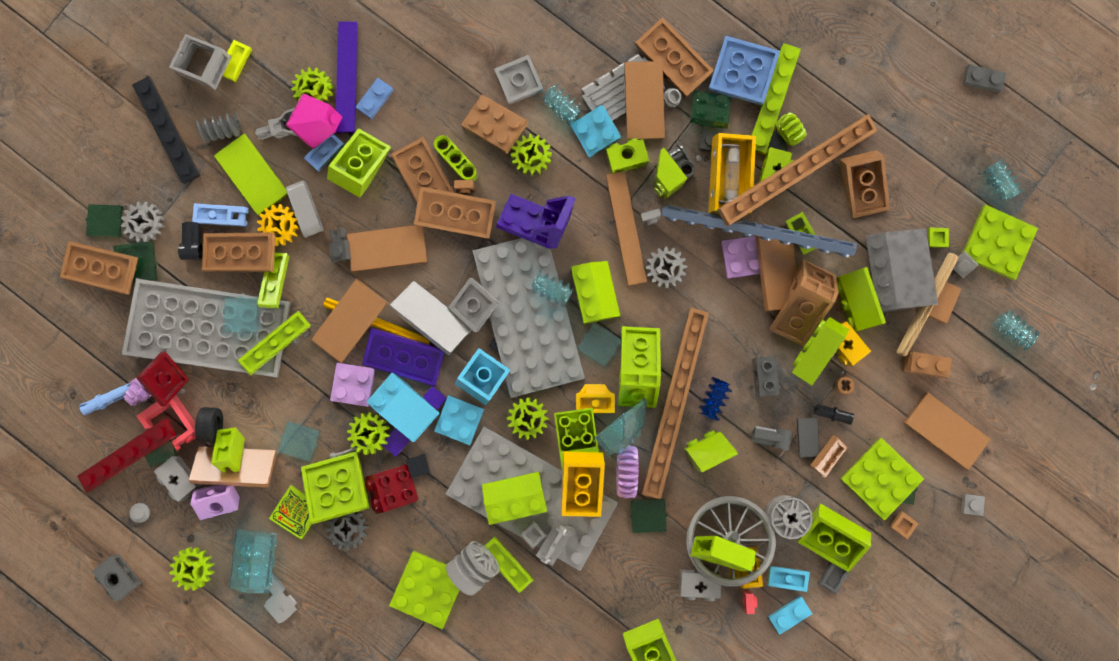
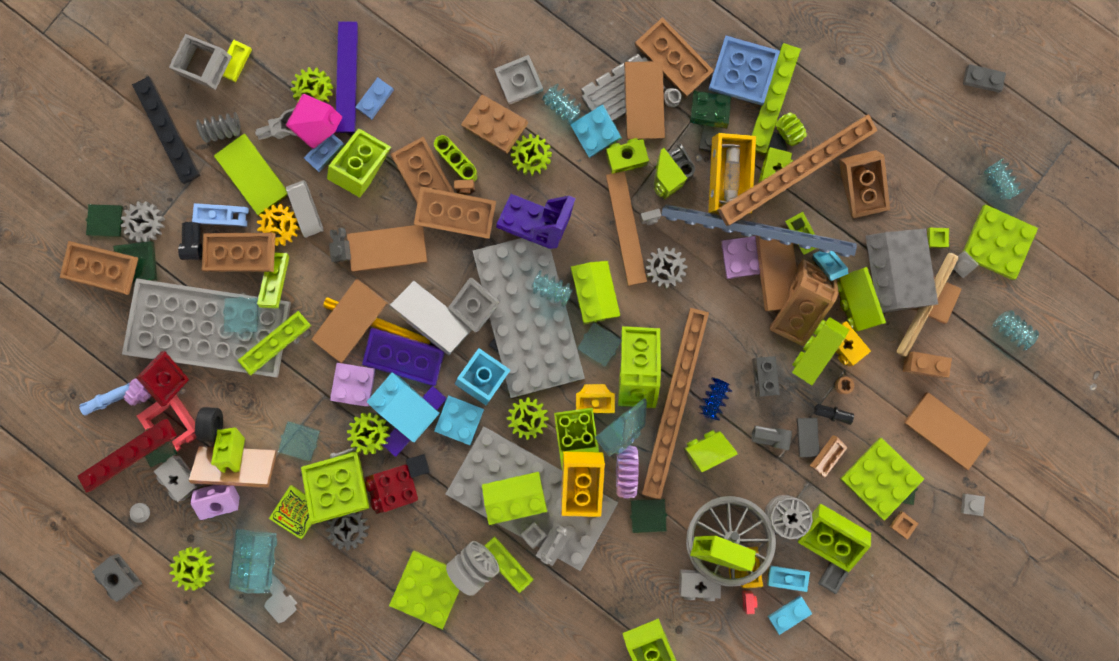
(830, 264): none -> medium azure plate

